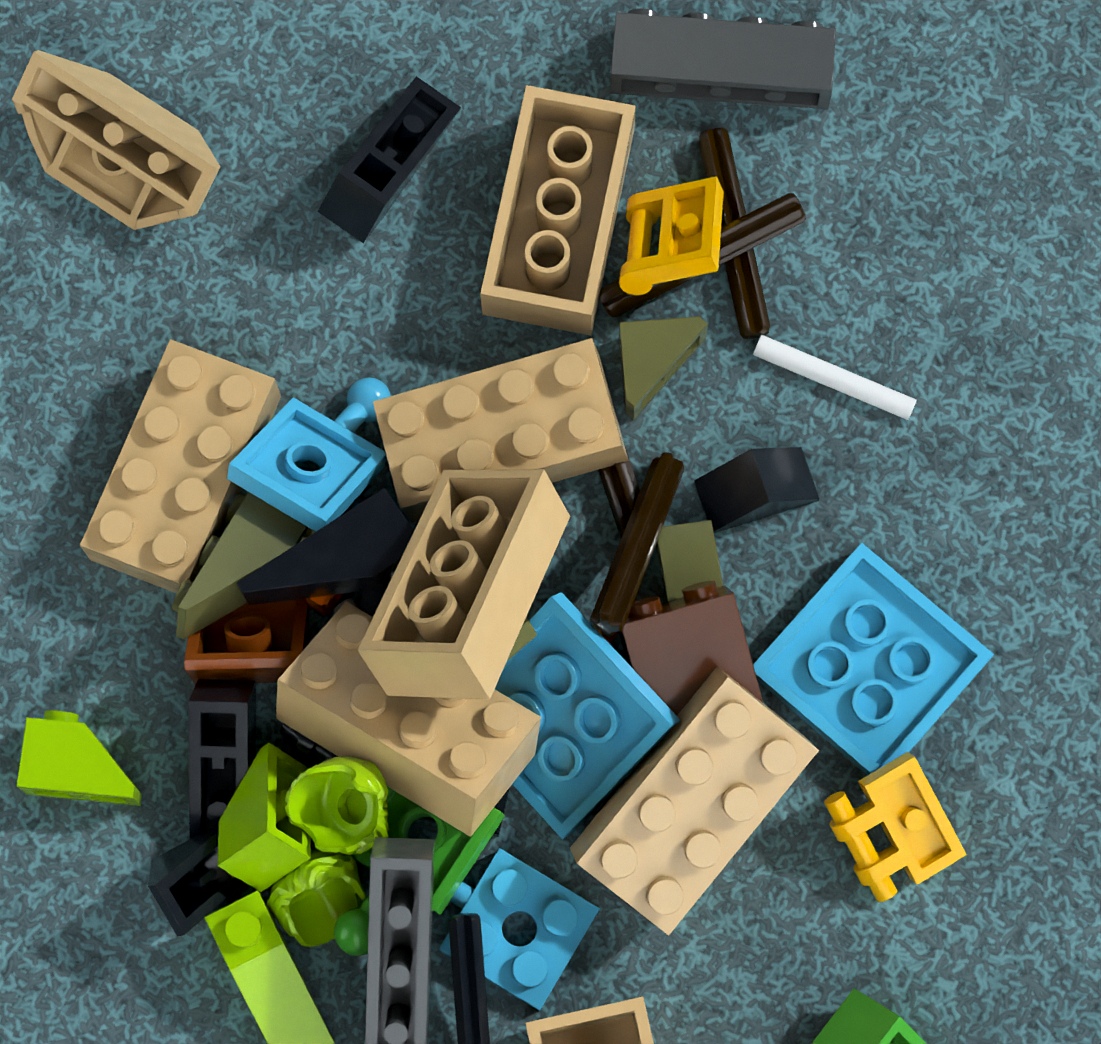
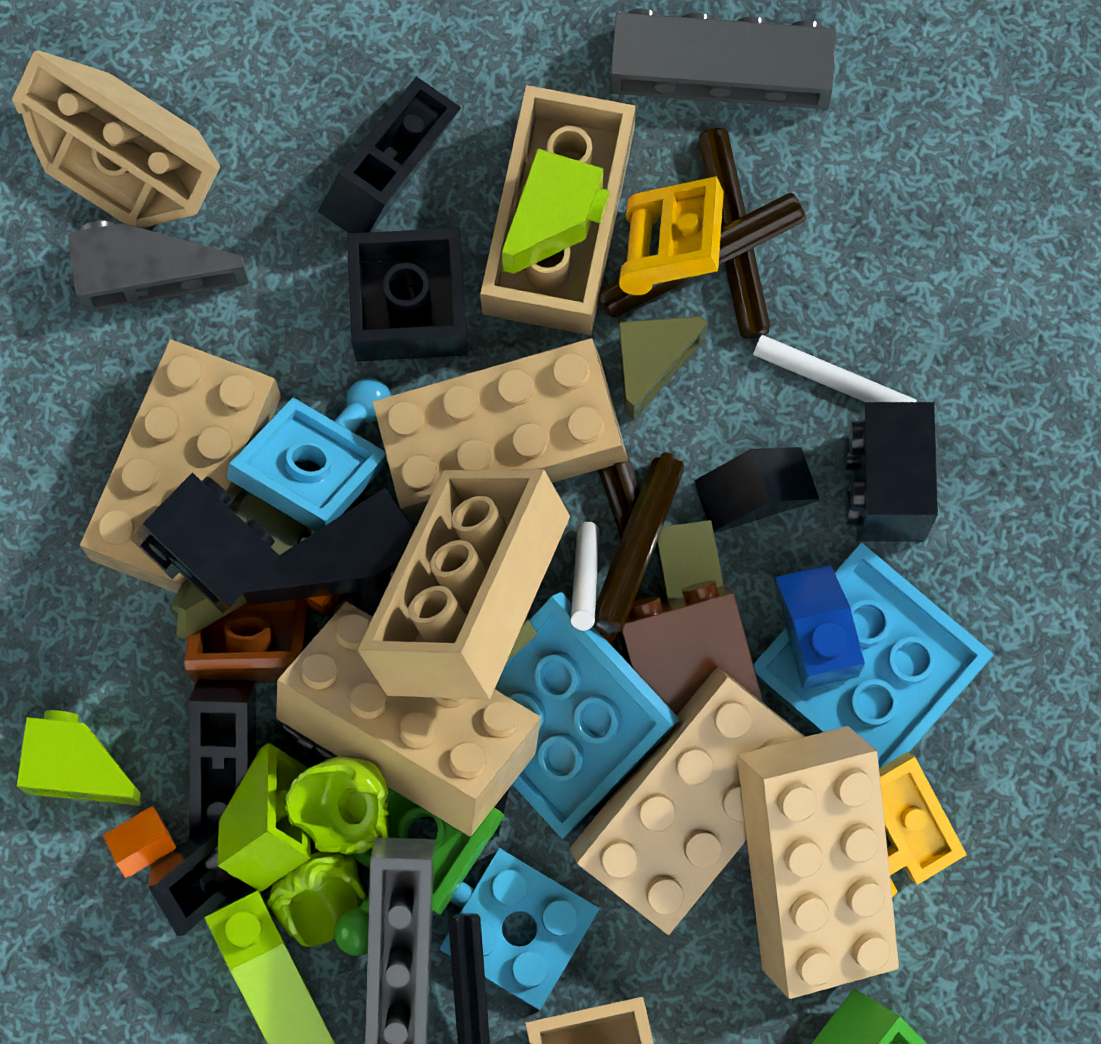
(135, 265): none -> flat silver slope
(139, 842): none -> orange tile
(206, 542): none -> black brick
(407, 294): none -> black brick
(554, 209): none -> lime slope
(585, 576): none -> white bar
(818, 861): none -> tan brick
(819, 627): none -> blue slope
(894, 472): none -> black brick

